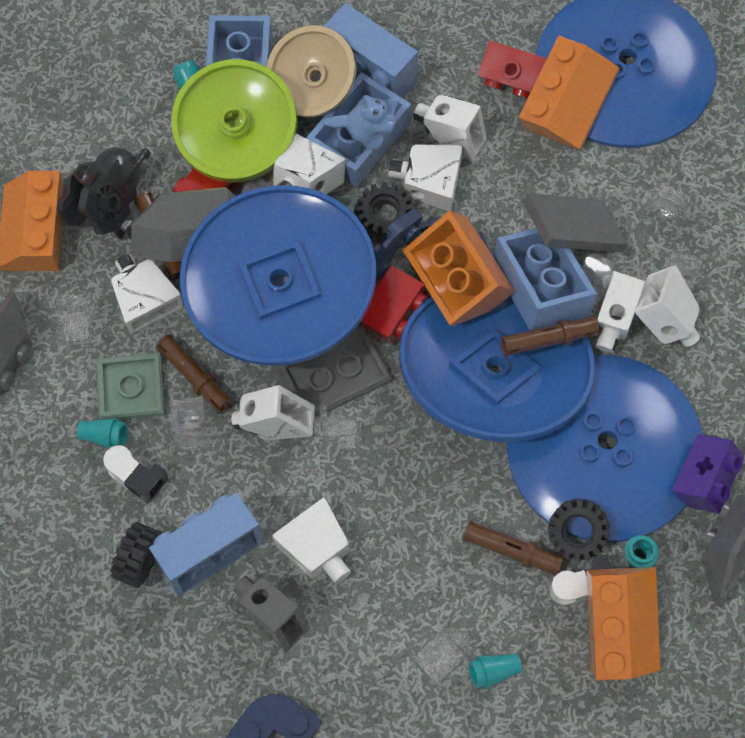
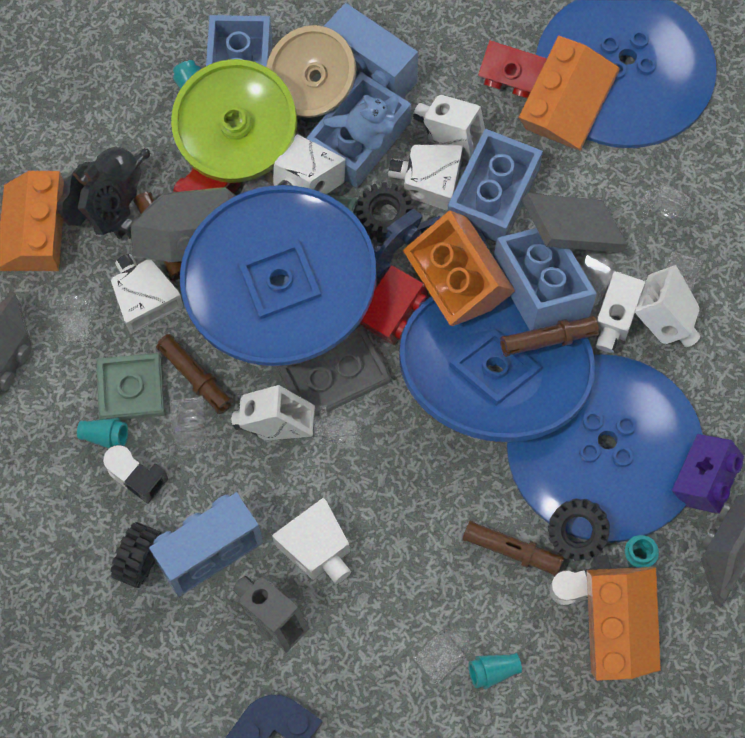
(496, 183): none -> medium blue brick

